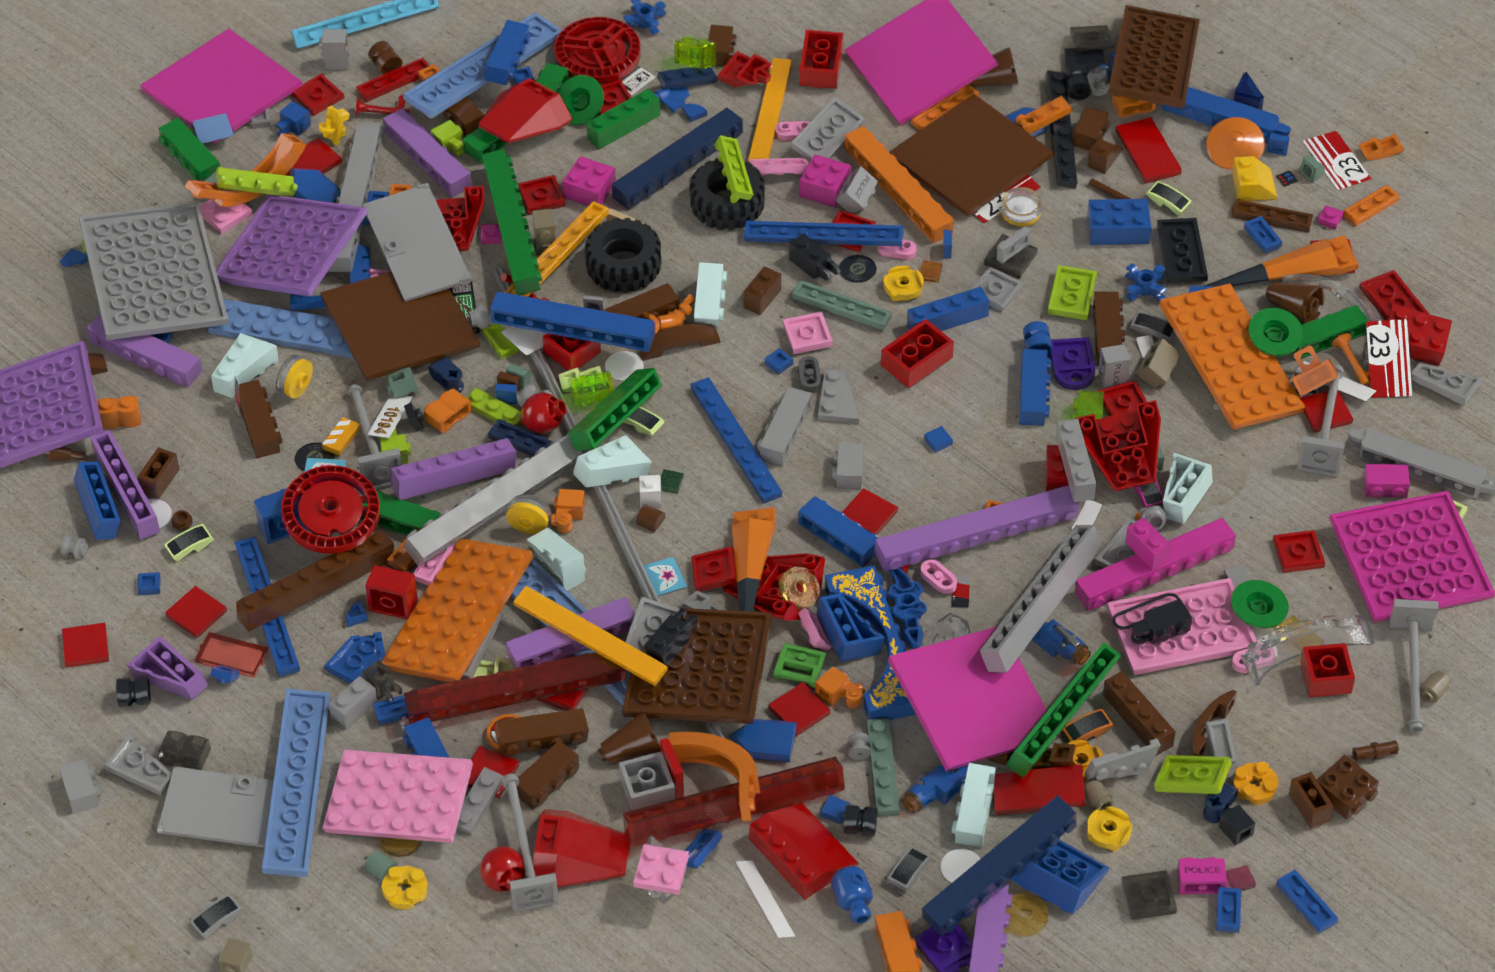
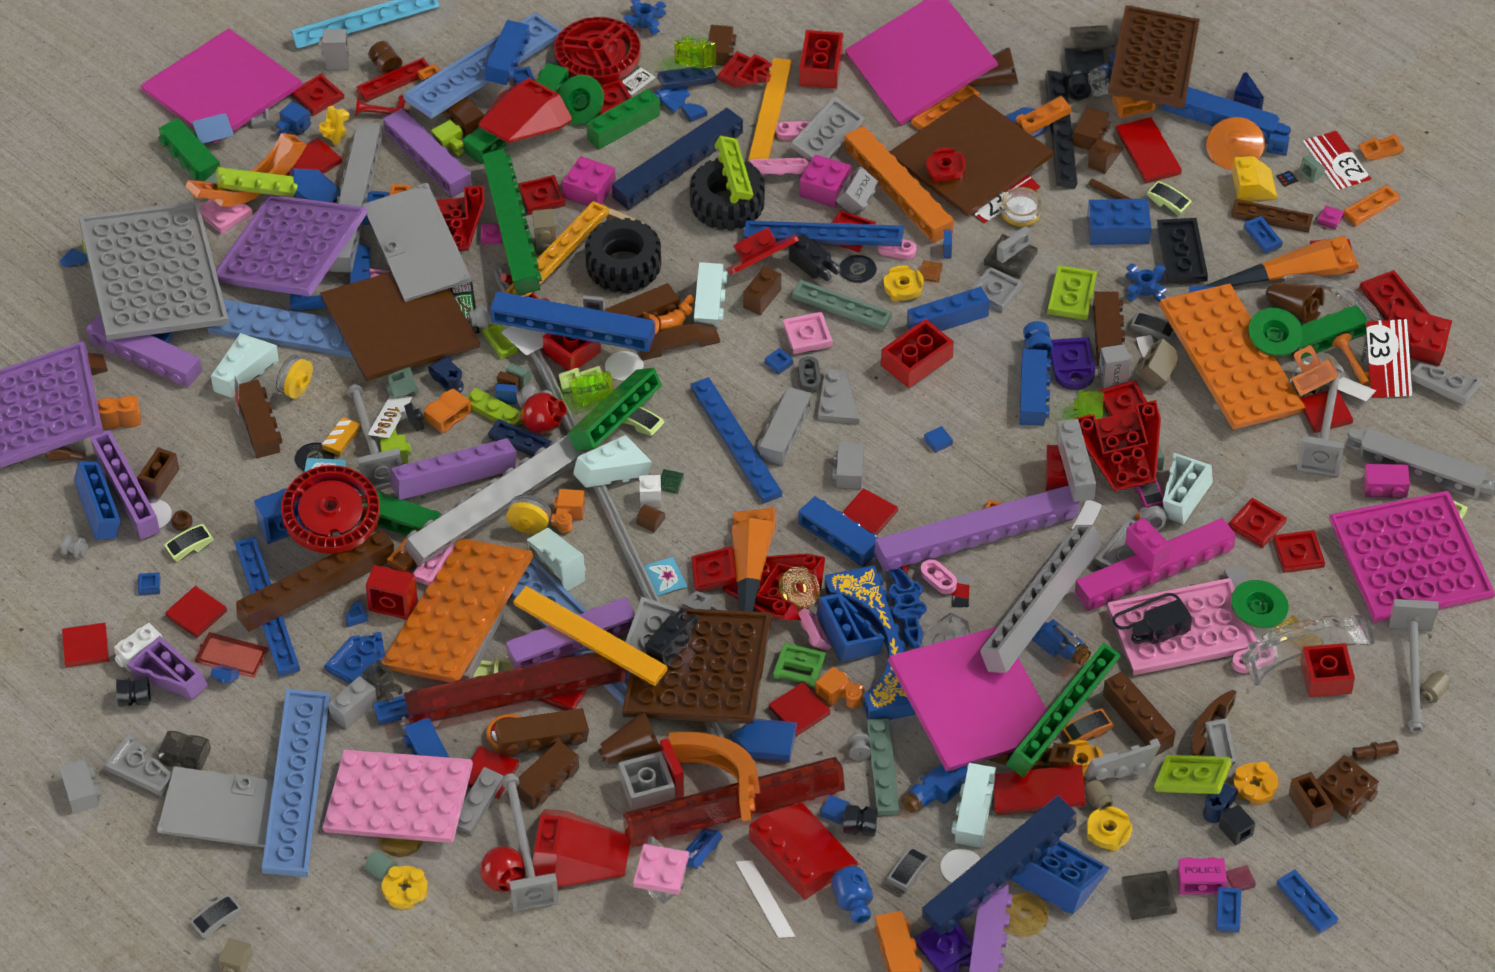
(130, 647): none -> white brick
(757, 248): none -> red plate
(955, 167): none -> red plate
(1257, 522): none -> red tile

